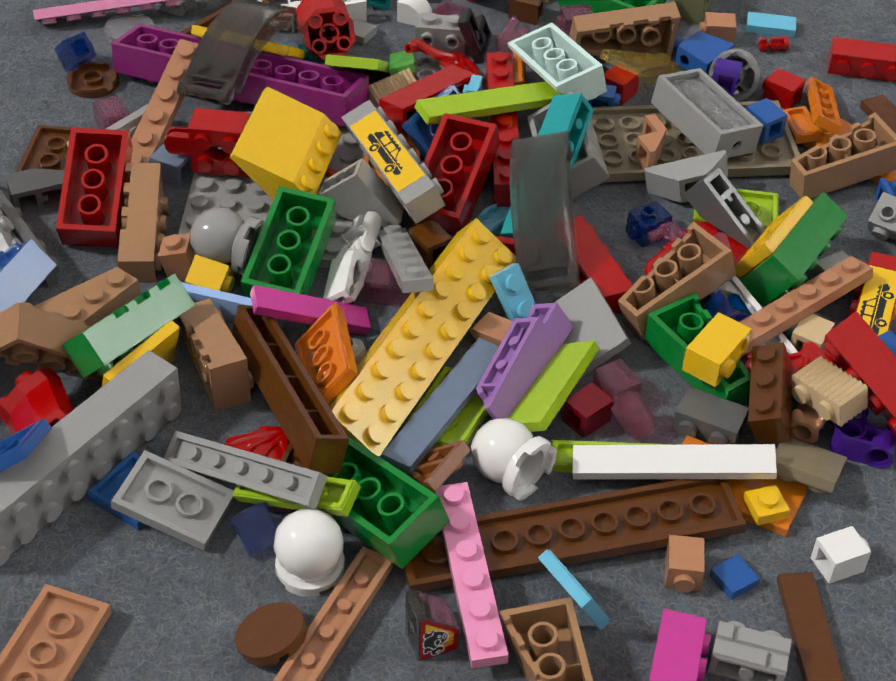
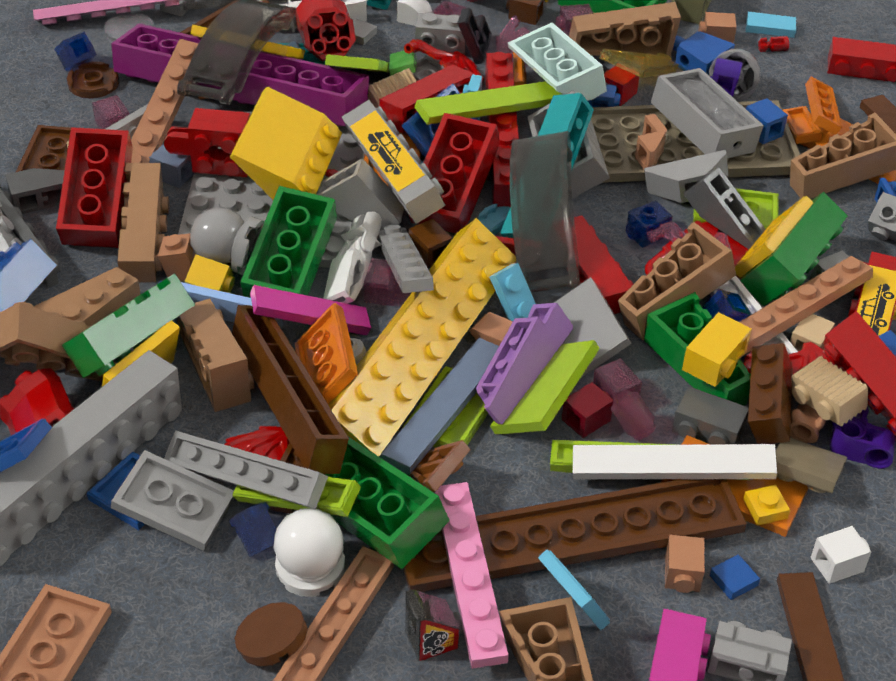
(511, 456): white tile -> none
(783, 87): red brick -> none

